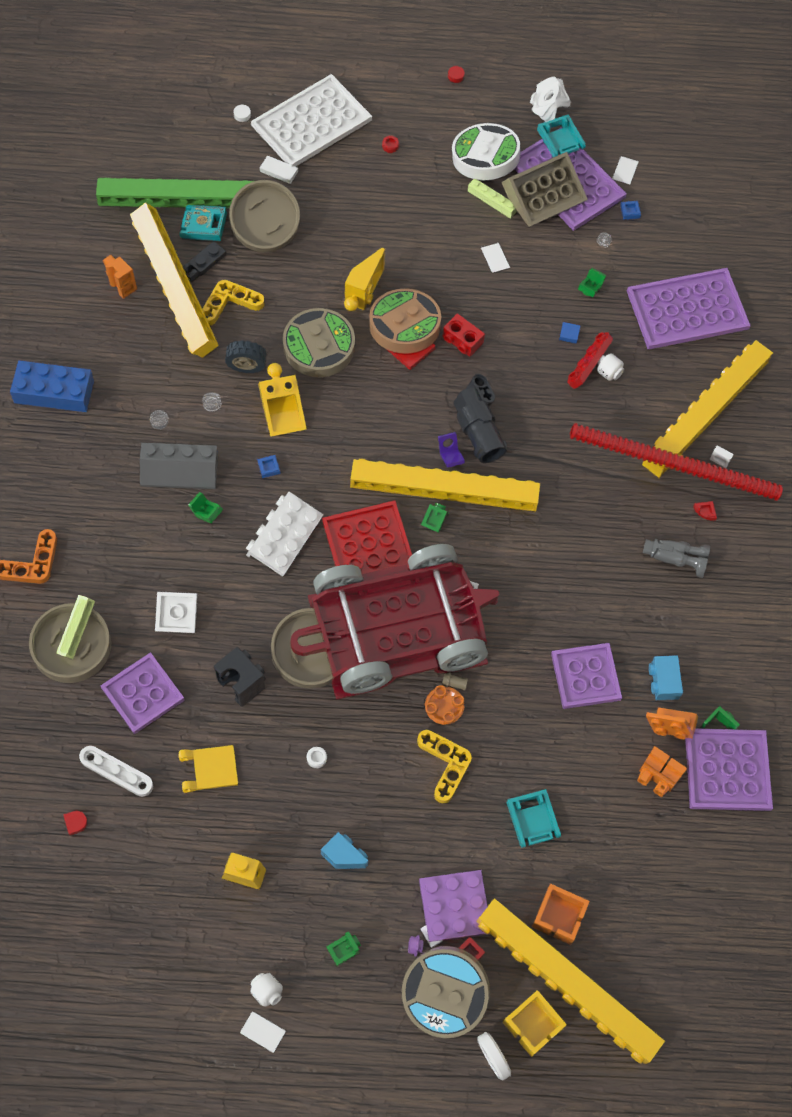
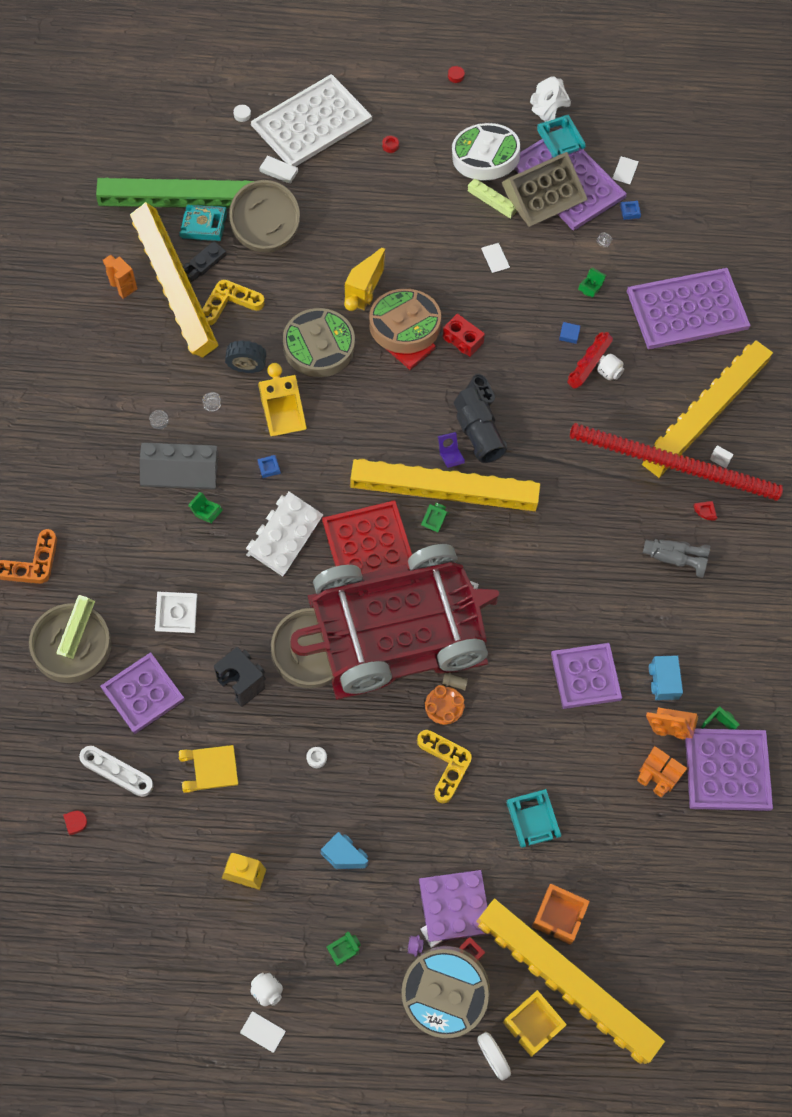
(52, 386): blue brick -> none

